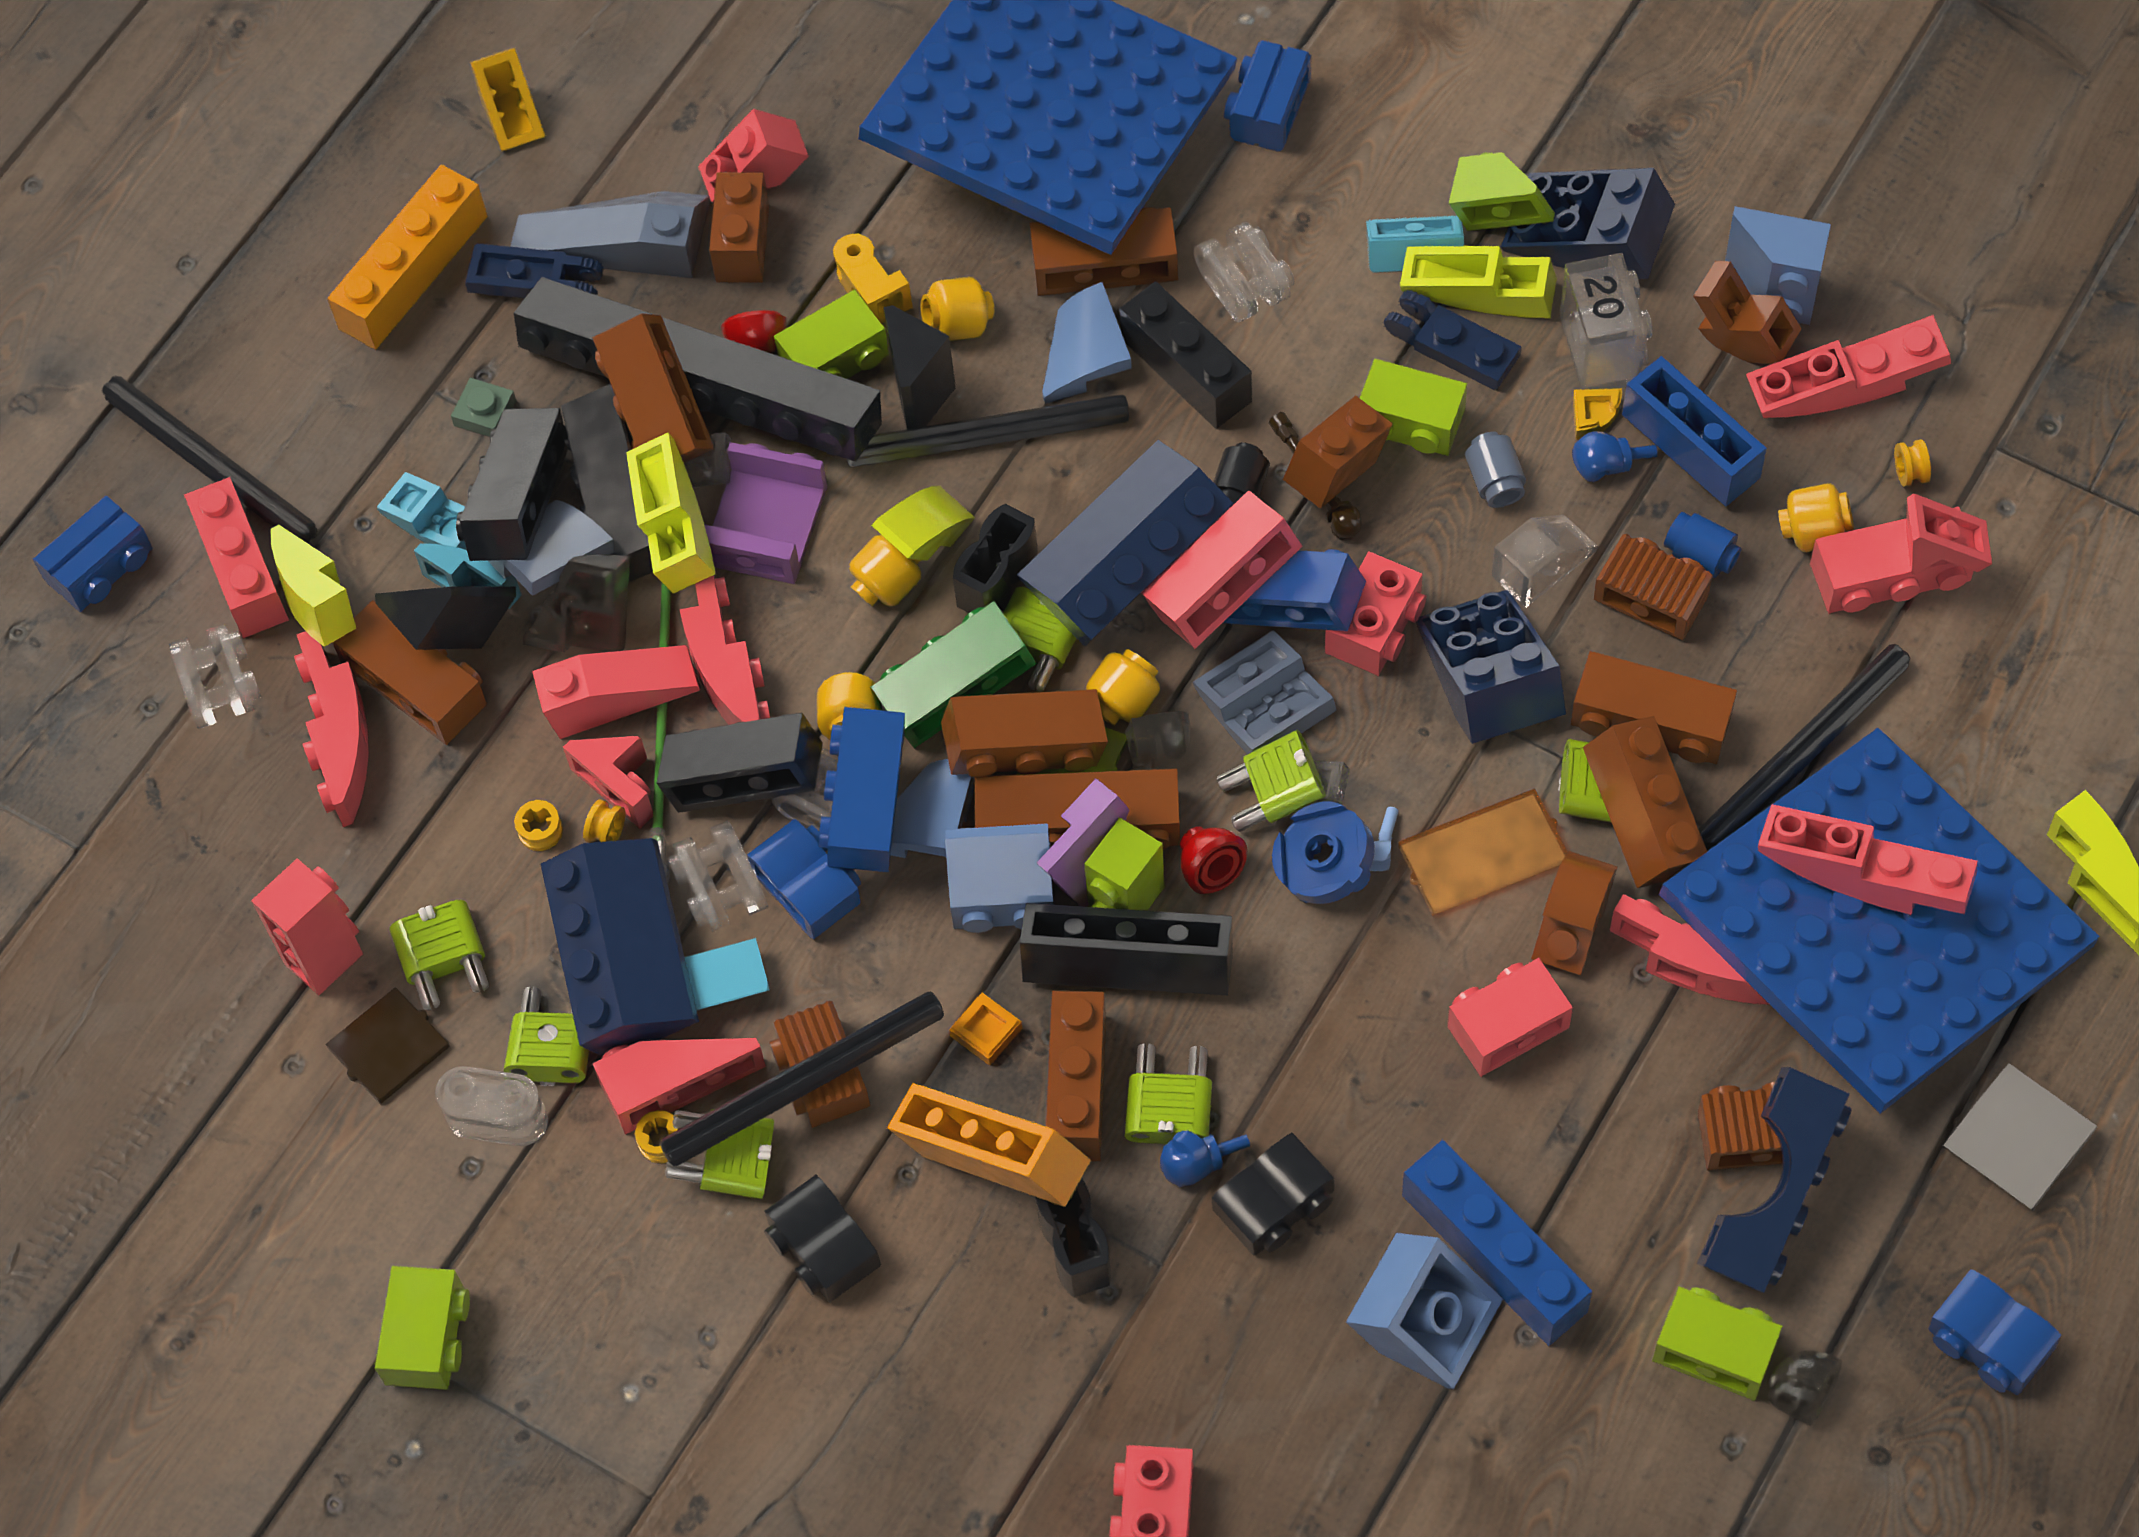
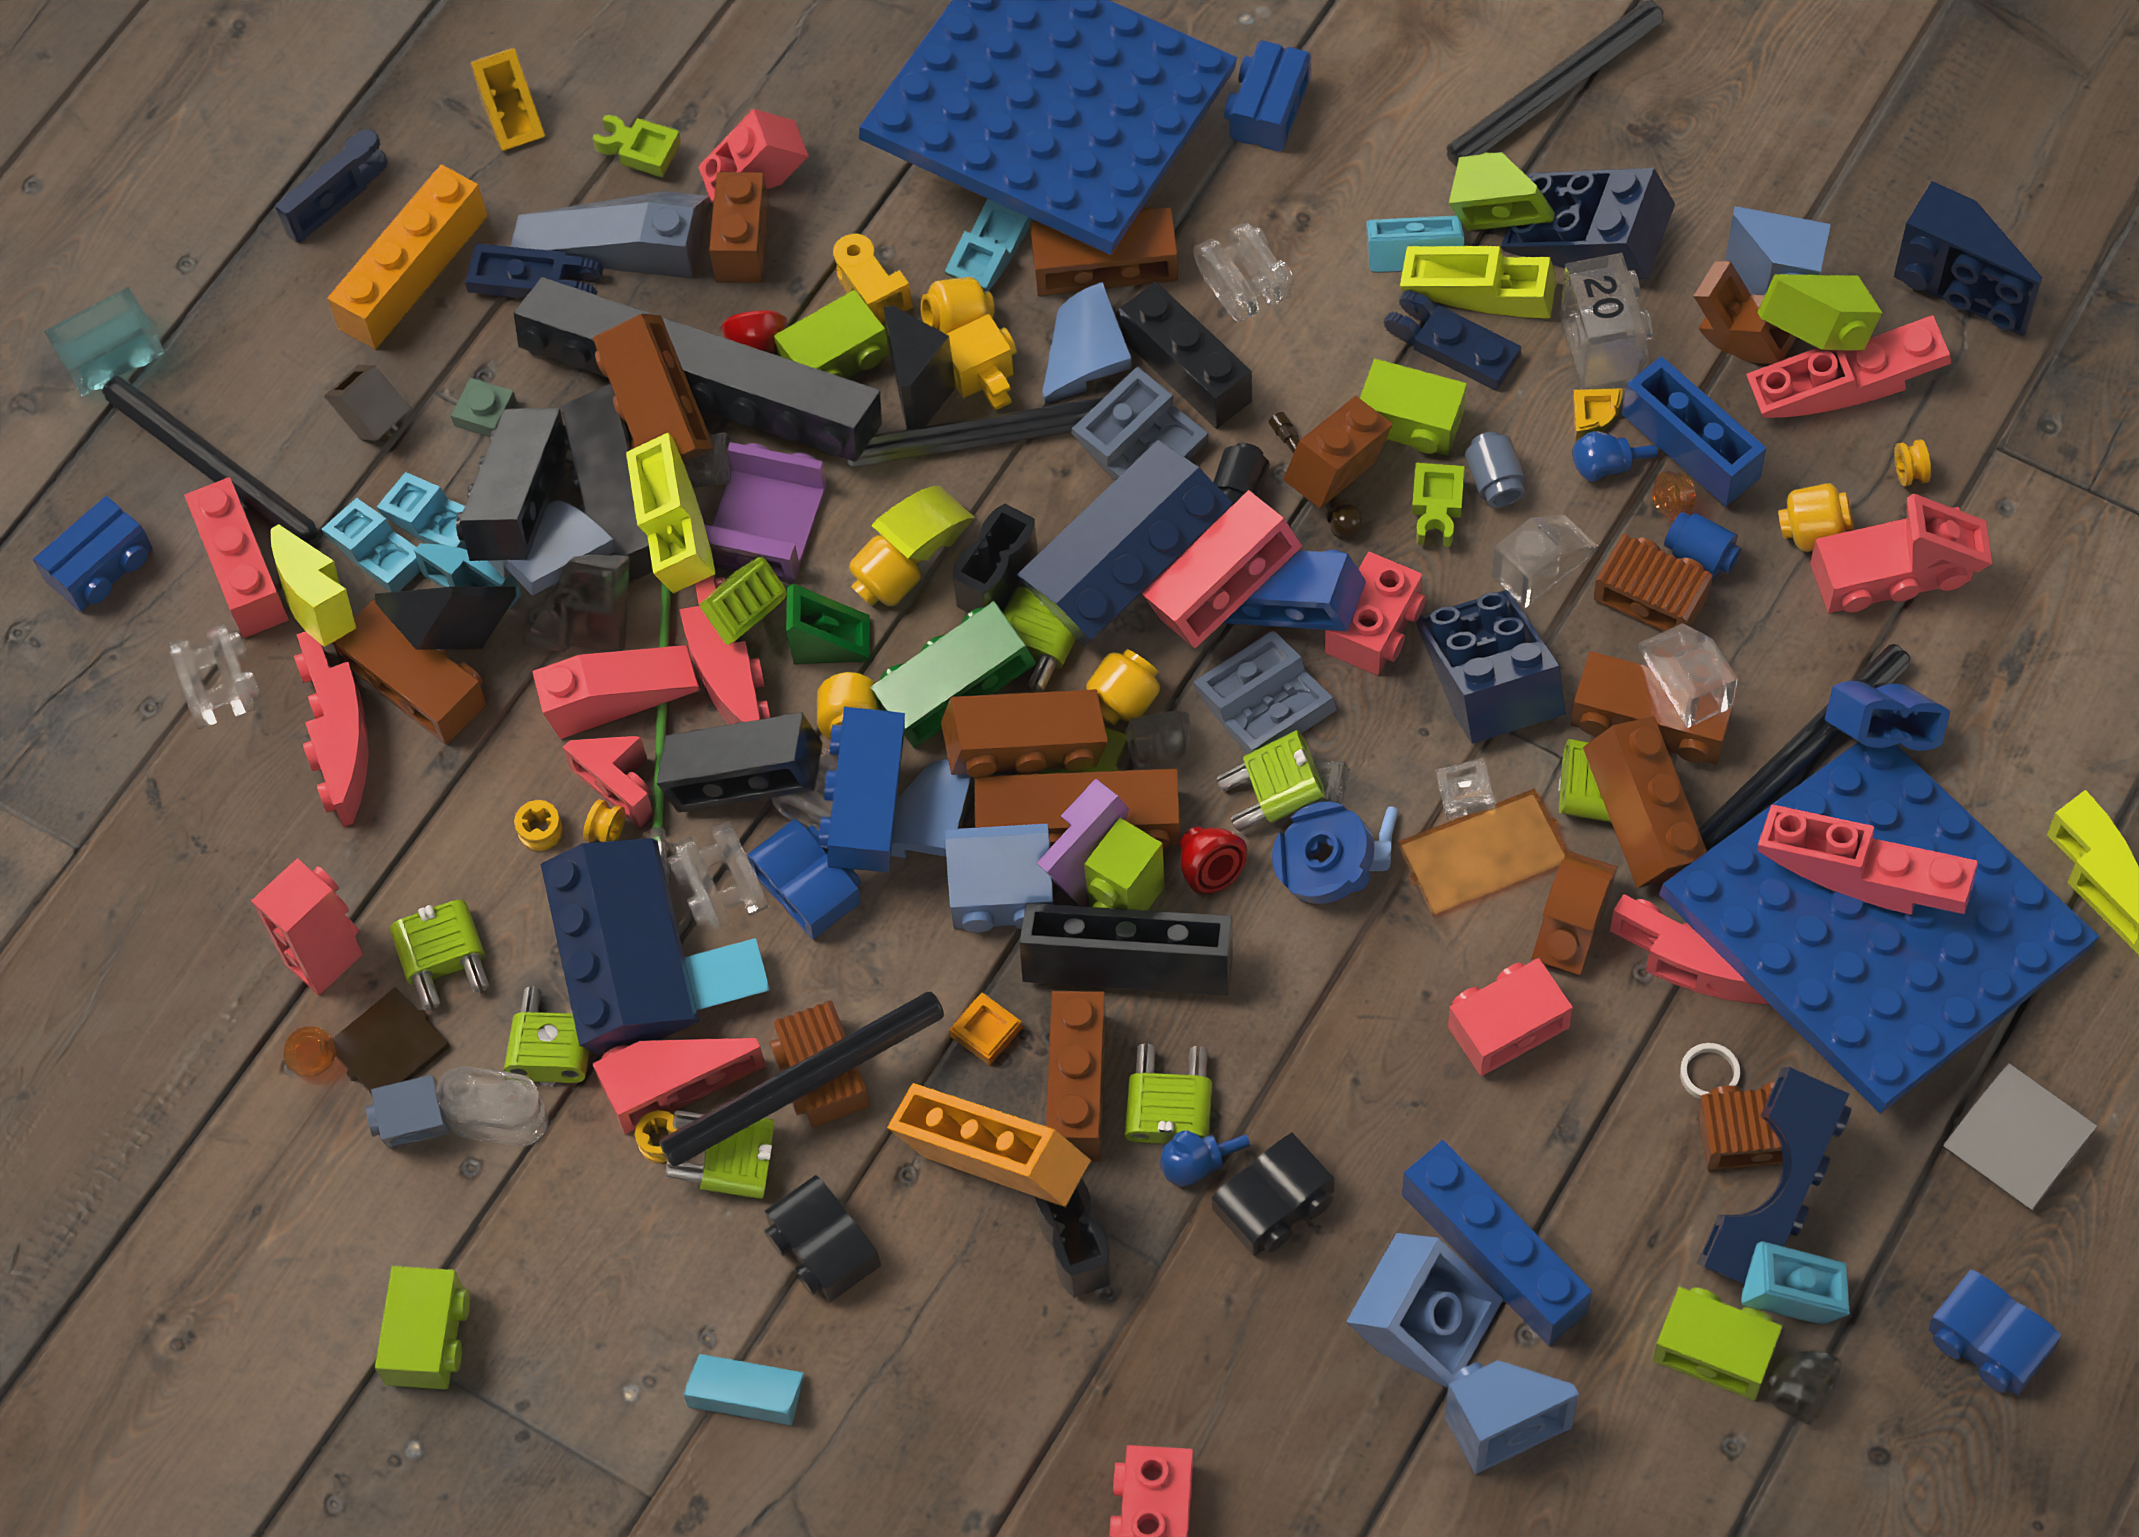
(104, 341): none -> clear light blue brick
(309, 1051): none -> clear orange plate
(332, 186): none -> dark blue hinge
(368, 403): none -> dark brown brick
(373, 545): none -> medium azure slope
(406, 1112): none -> sand blue brick
(642, 147): none -> lime plate
(743, 599): none -> lime slope
(744, 1389): none -> medium azure slope
(825, 629): none -> green slope
(983, 360): none -> yellow brick
(989, 245): none -> medium azure slope
(1132, 421): none -> sand blue slope
(1437, 498): none -> lime plate
(1465, 788): none -> clear tile
(1506, 1411): none -> medium blue slope
(1556, 82): none -> black axle
(1673, 494): none -> clear orange plate
(1690, 672): none -> clear slope
(1704, 1048): none -> white piece
(1796, 1284): none -> medium azure slope
(1822, 309): none -> lime slope
(1887, 715): none -> blue brick
(1967, 260): none -> dark blue slope

